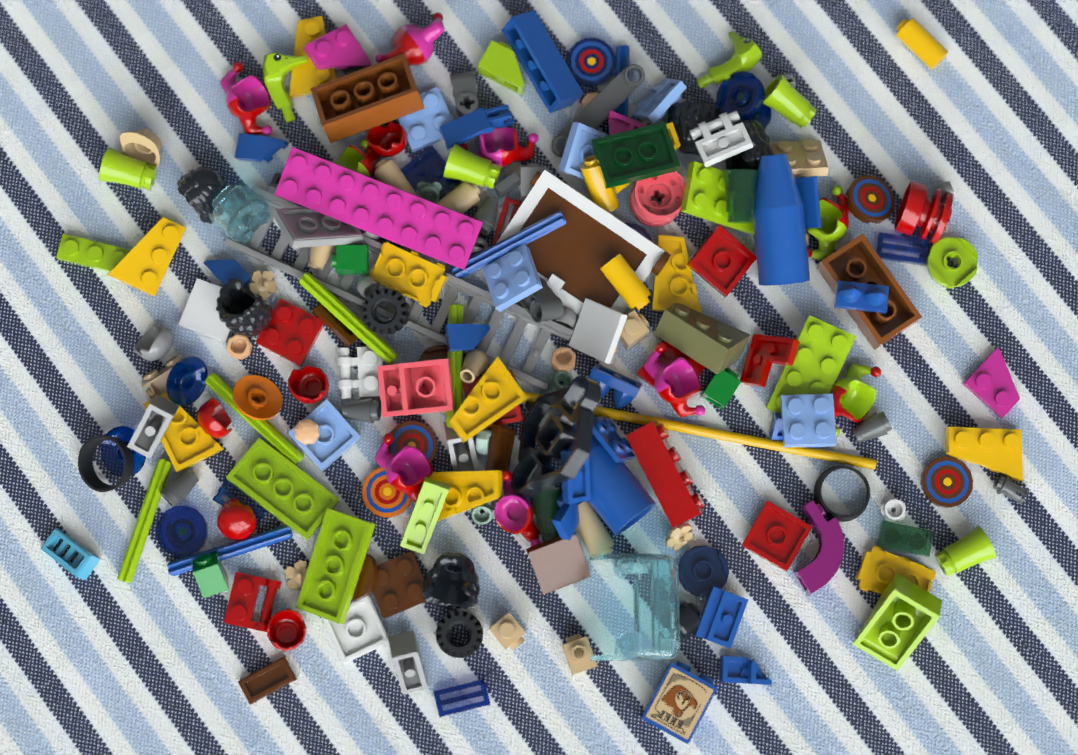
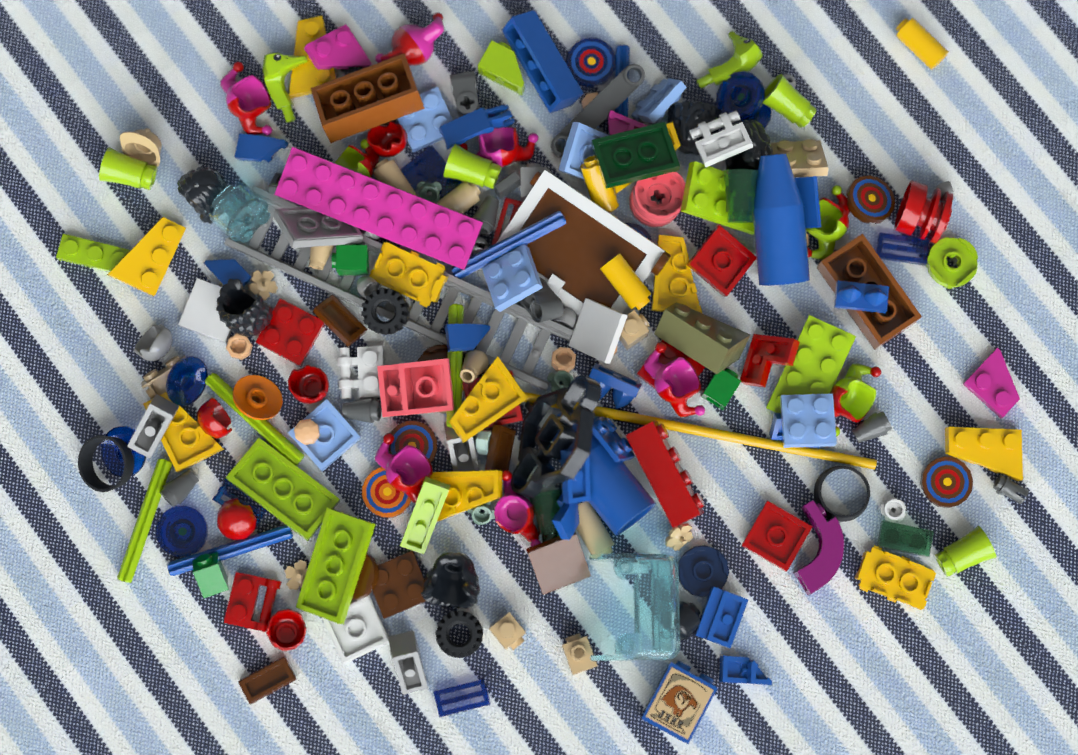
(82, 564): medium azure slope -> none
(348, 318): lime axle -> none
(898, 622): lime slope -> none

